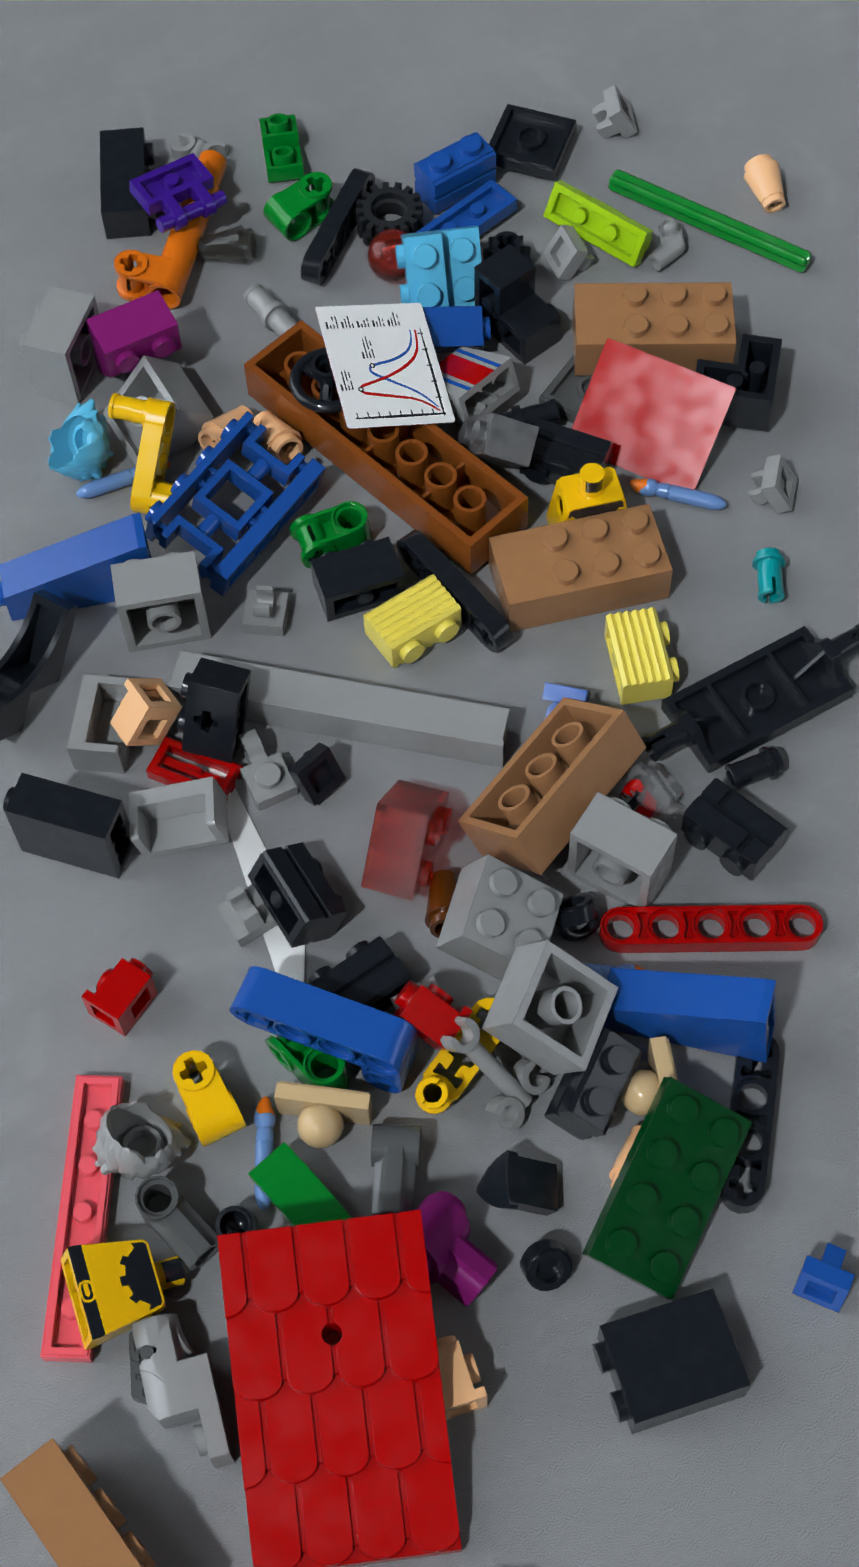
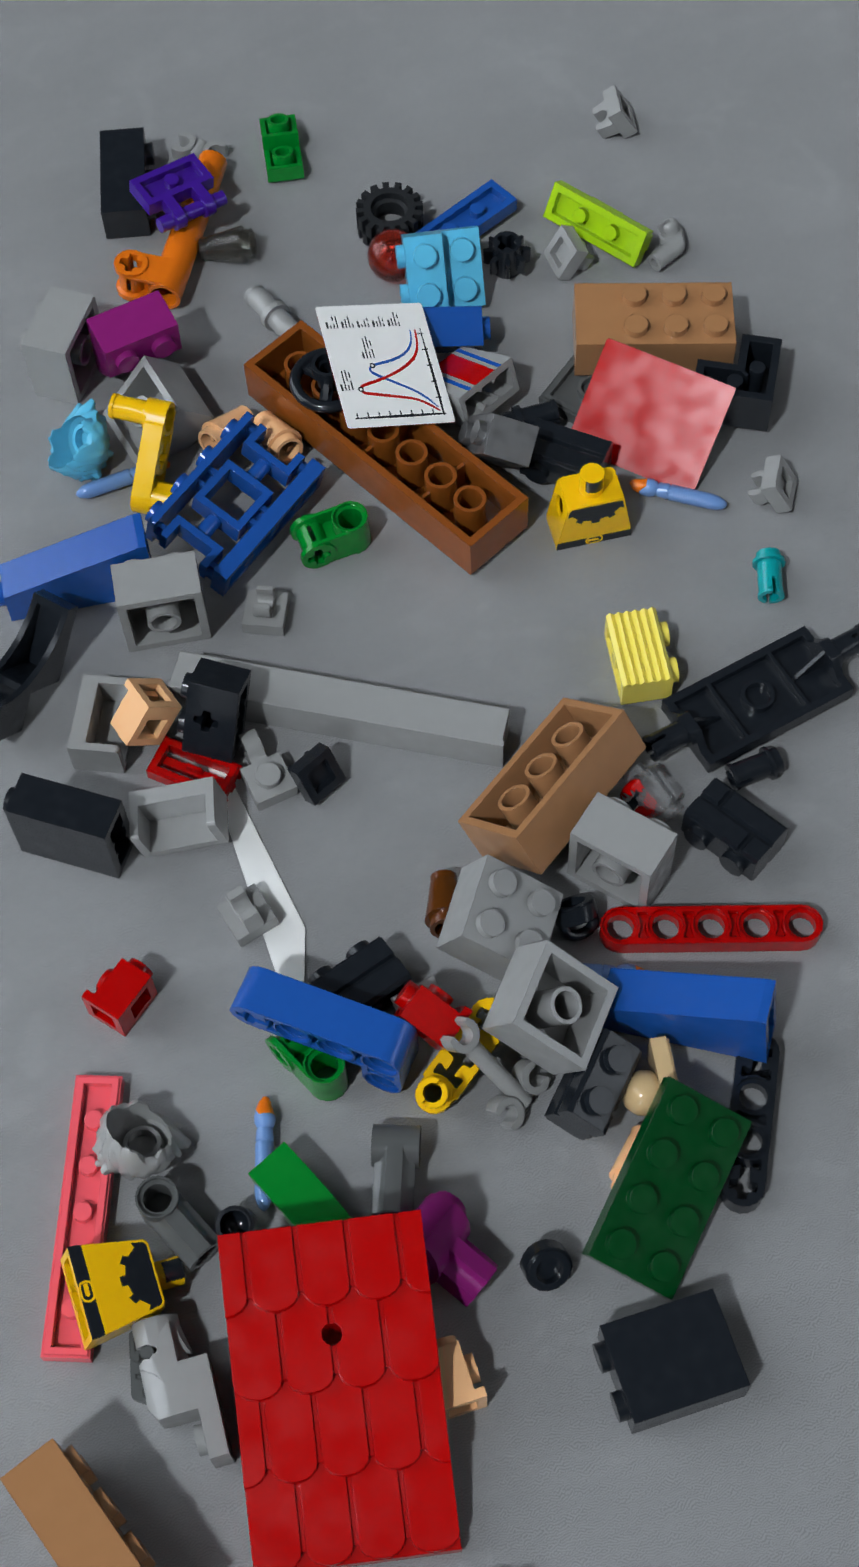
(207, 1102): yellow piece -> none
(297, 894): black brick -> none
(299, 209): green piece -> none
(322, 1110): tan tile -> none
(335, 228): black beam -> none
(357, 578): black brick -> none
(402, 834): clear red brick -> none
(413, 621): light yellow brick -> none
(454, 172): blue brick -> none
(476, 611): black beam -> none
(517, 315): black brick -> none
(520, 1184): black tile -> none
(531, 141): black plate -> none
(556, 692): tile -> none
(579, 567): medium nougat brick -> none
(710, 221): green axle -> none
(765, 181): light nougat cone -> none
(824, 1280): blue tile -> none

